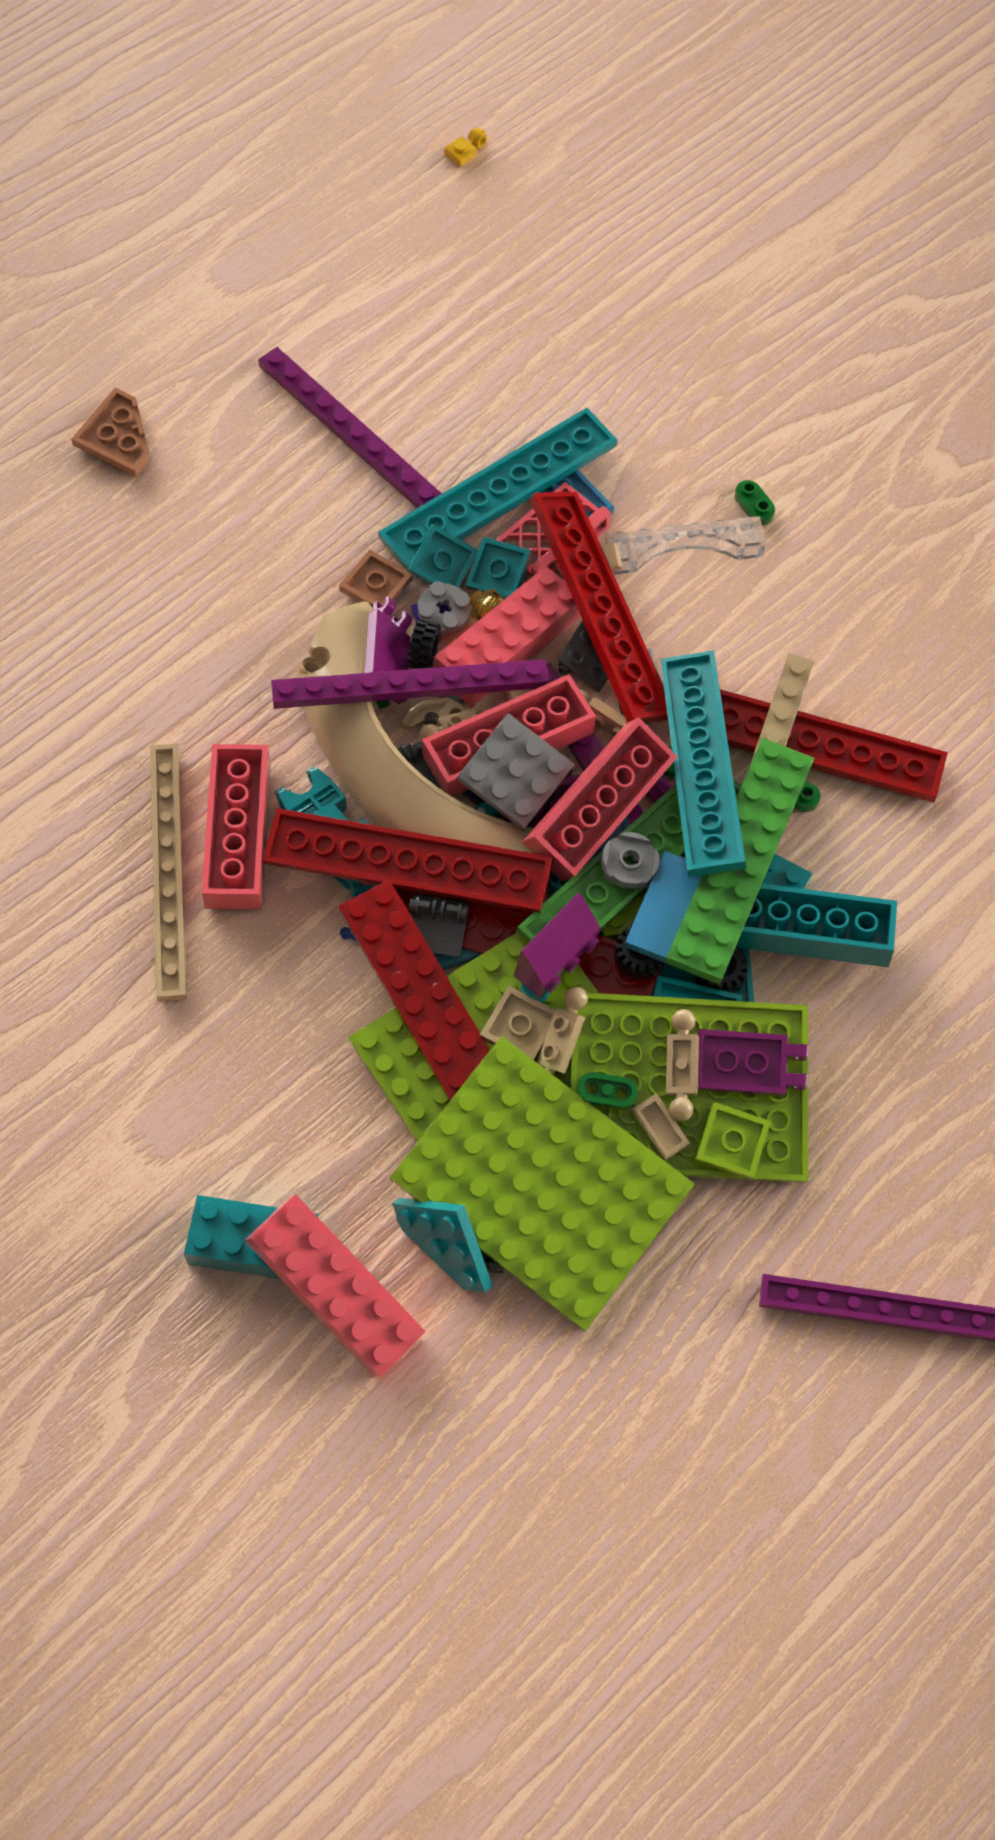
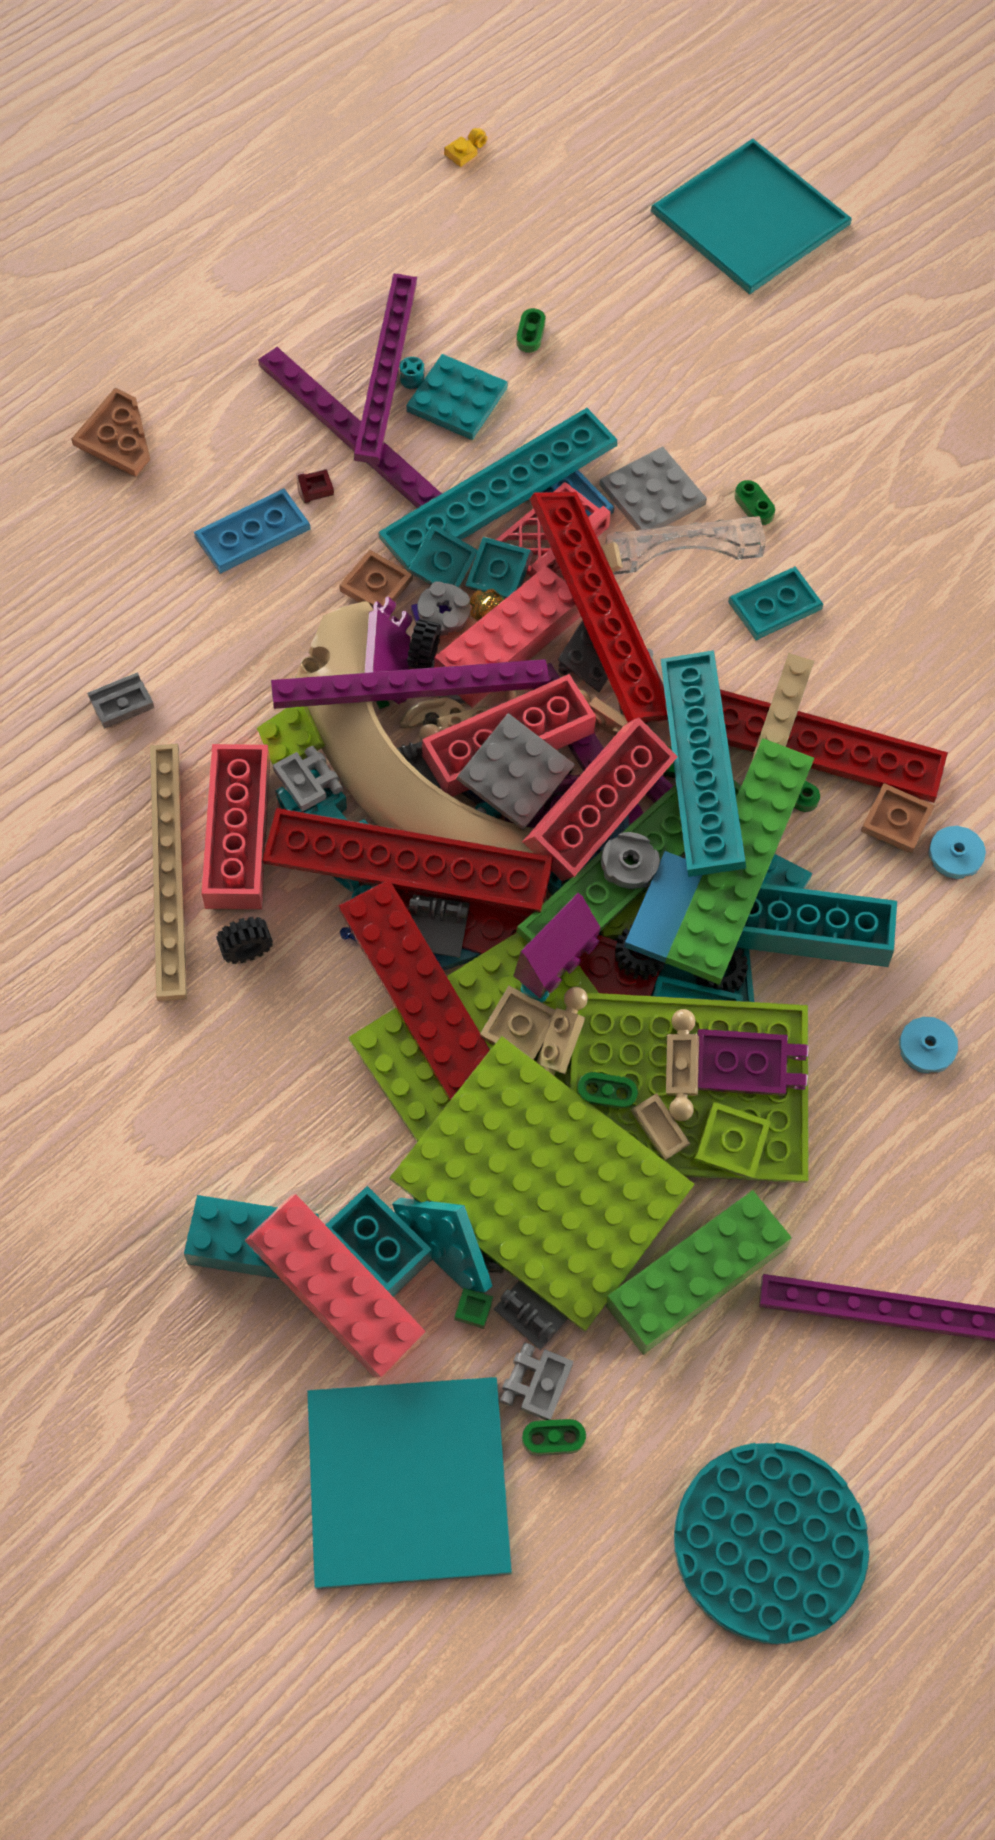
(120, 700): none -> flat silver plate
(244, 940): none -> black tyre
(252, 530): none -> dark azure tile
(289, 733): none -> lime plate
(301, 783): none -> light grey plate
(314, 485): none -> dark red tile
(380, 1240): none -> teal brick
(385, 369): none -> magenta plate
(407, 1483): none -> teal tile
(411, 372): none -> teal wheel
(457, 396): none -> teal plate
(473, 1308): none -> green plate
(530, 330): none -> green plate
(530, 1314): none -> dark grey hinge
(545, 1386): none -> light grey plate
(553, 1435): none -> green plate
(653, 491): none -> light grey plate
(697, 1272): none -> bright green brick
(751, 215): none -> teal tile
(771, 1543): none -> teal tile
(775, 603): none -> teal tile
(897, 818): none -> nougat plate
(919, 1054): none -> medium azure plate
(954, 863): none -> medium azure plate

